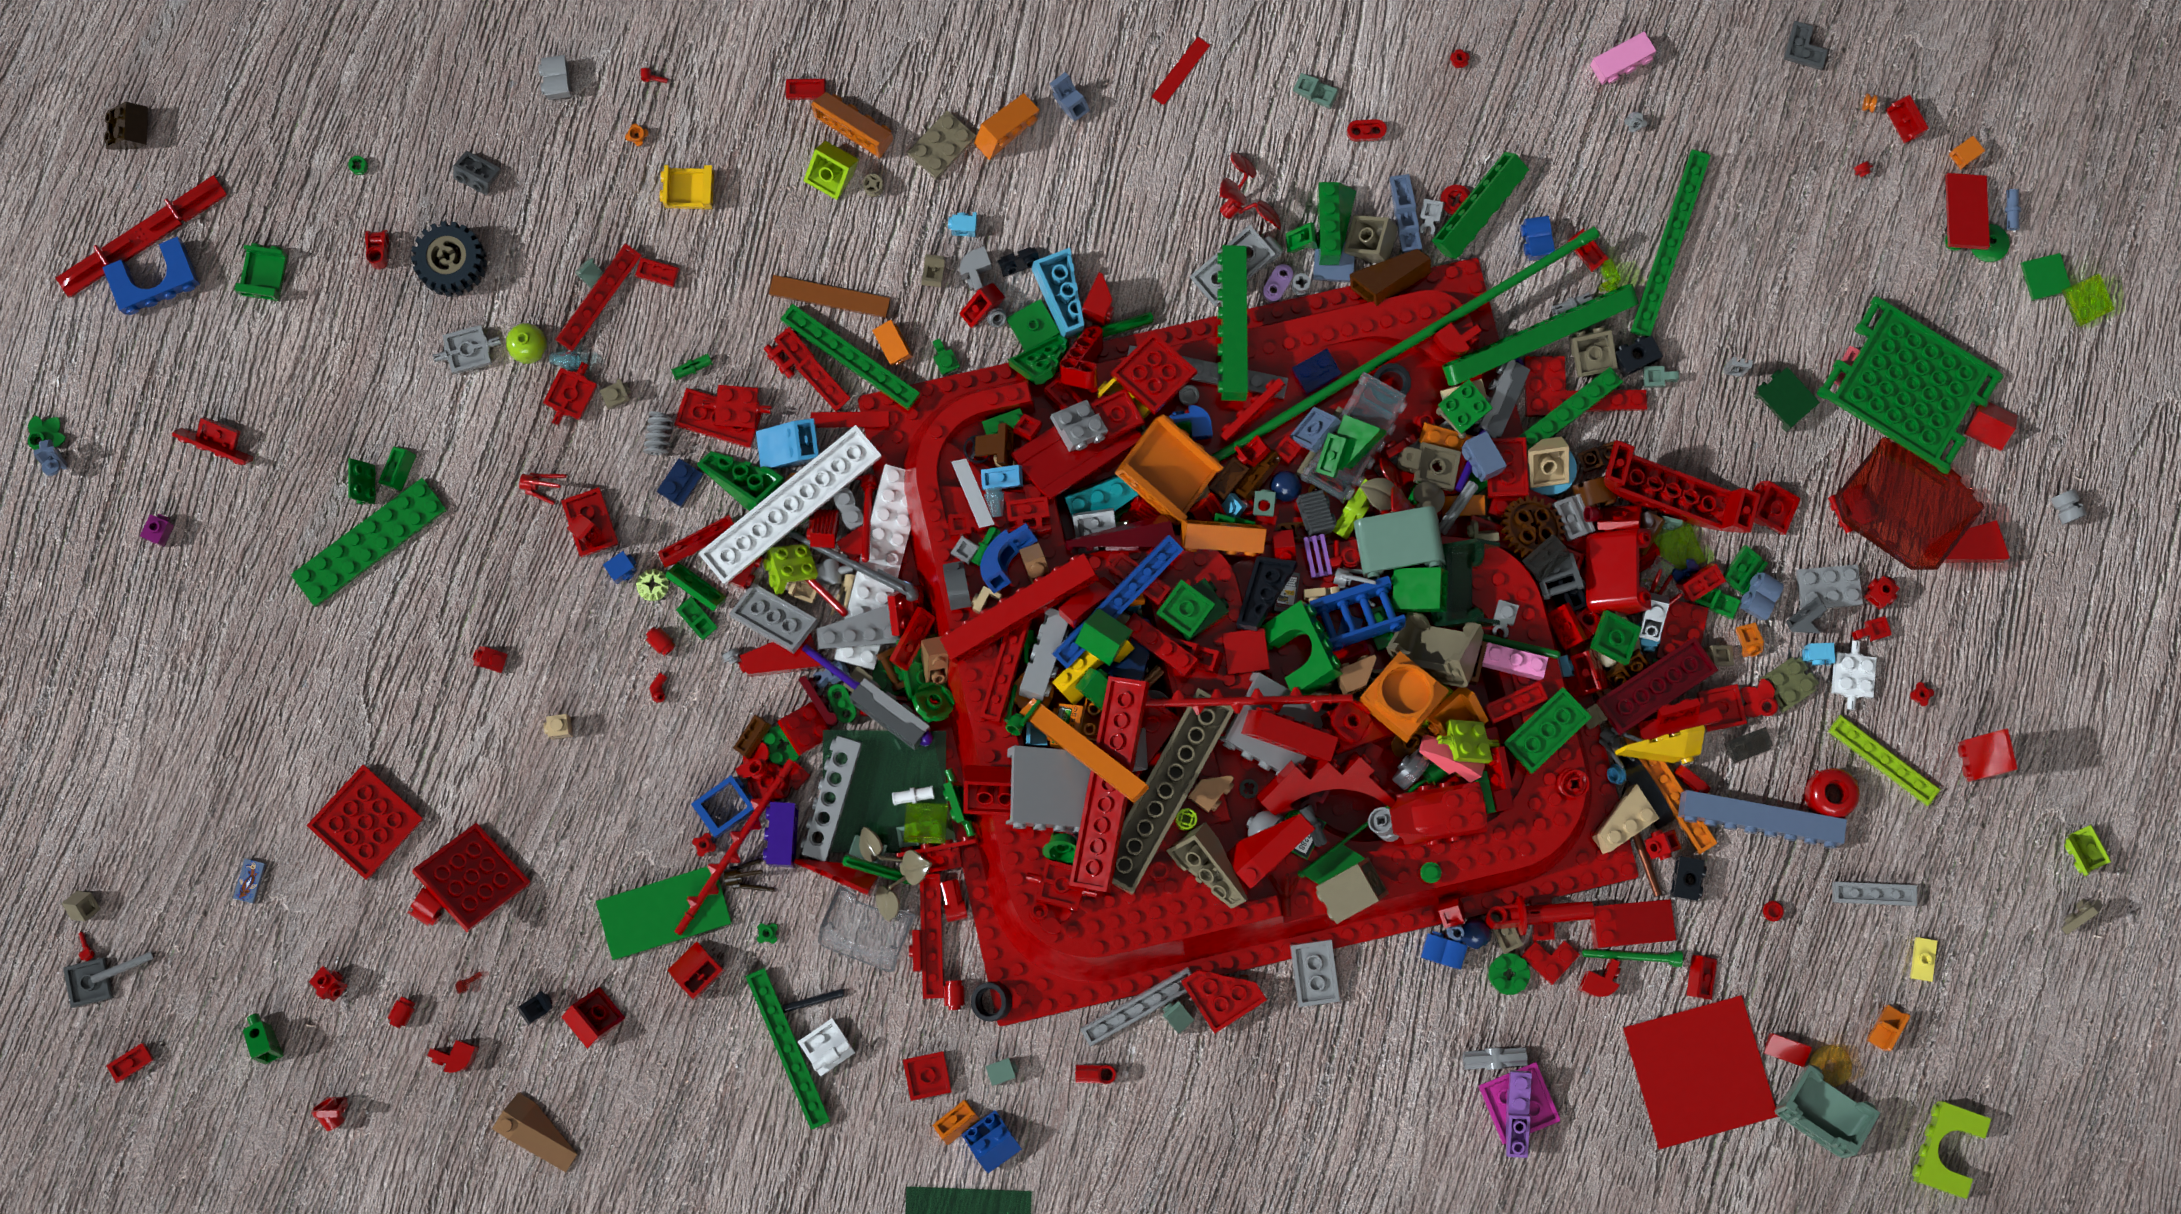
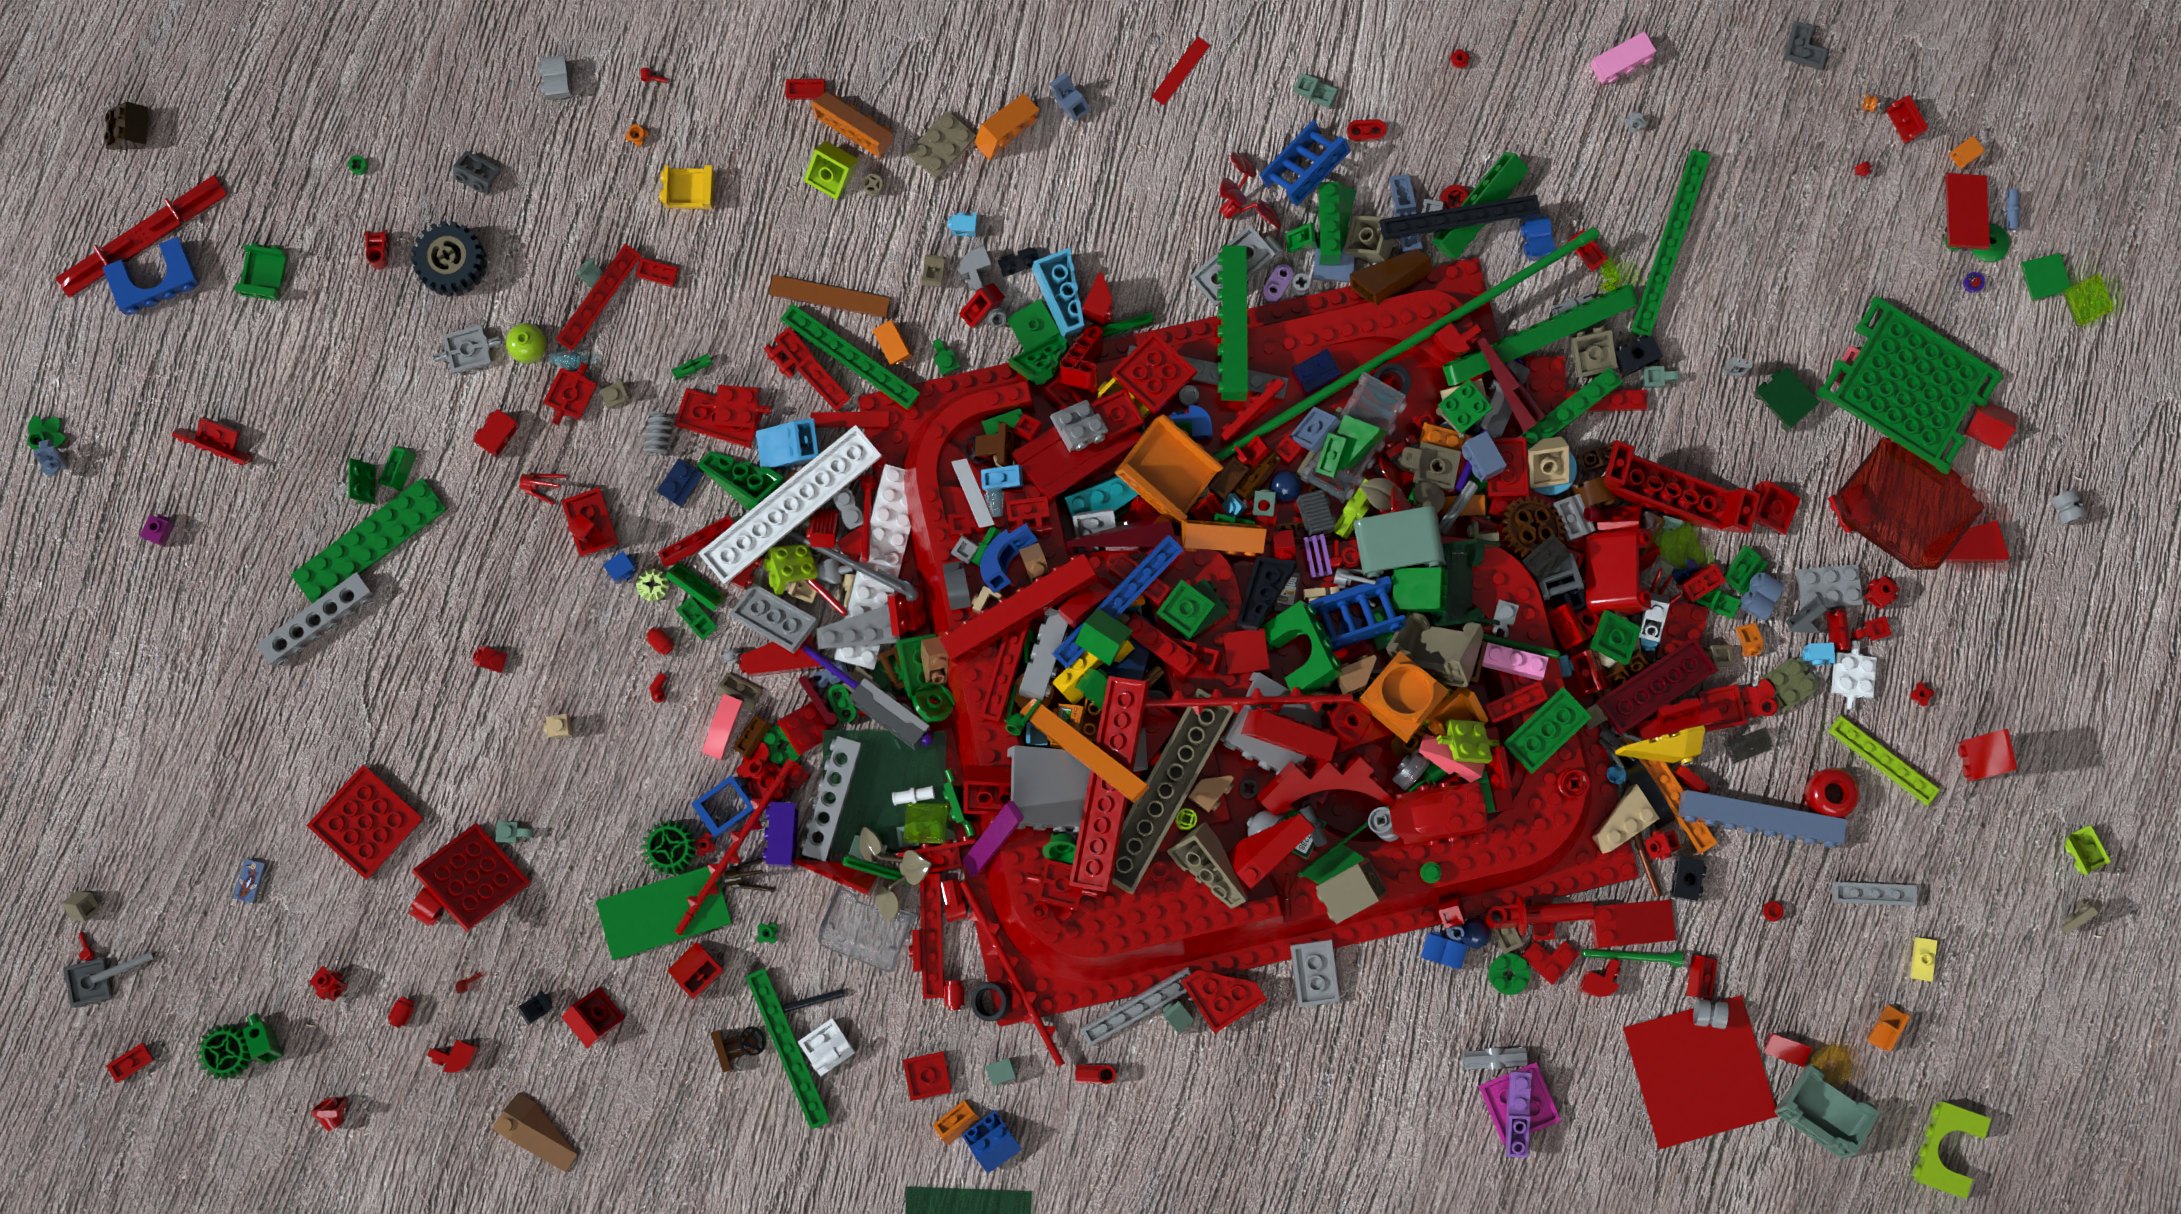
(222, 1059): none -> green gear
(270, 645): none -> light grey brick
(496, 433): none -> red brick
(509, 832): none -> sand green plate
(665, 839): none -> green gear
(722, 726): none -> coral slope
(736, 1046): none -> reddish brown piece
(740, 690): none -> dark tan slope
(911, 639): red plate -> none
(993, 838): none -> magenta tile
(1014, 982): none -> red plant
(1316, 173): none -> blue fence
(1459, 217): none -> black tile
(1519, 399): none -> dark red wedge
(1708, 1013): none -> light grey wheel
(1838, 630): none -> red hinge
(1974, 282): none -> tile

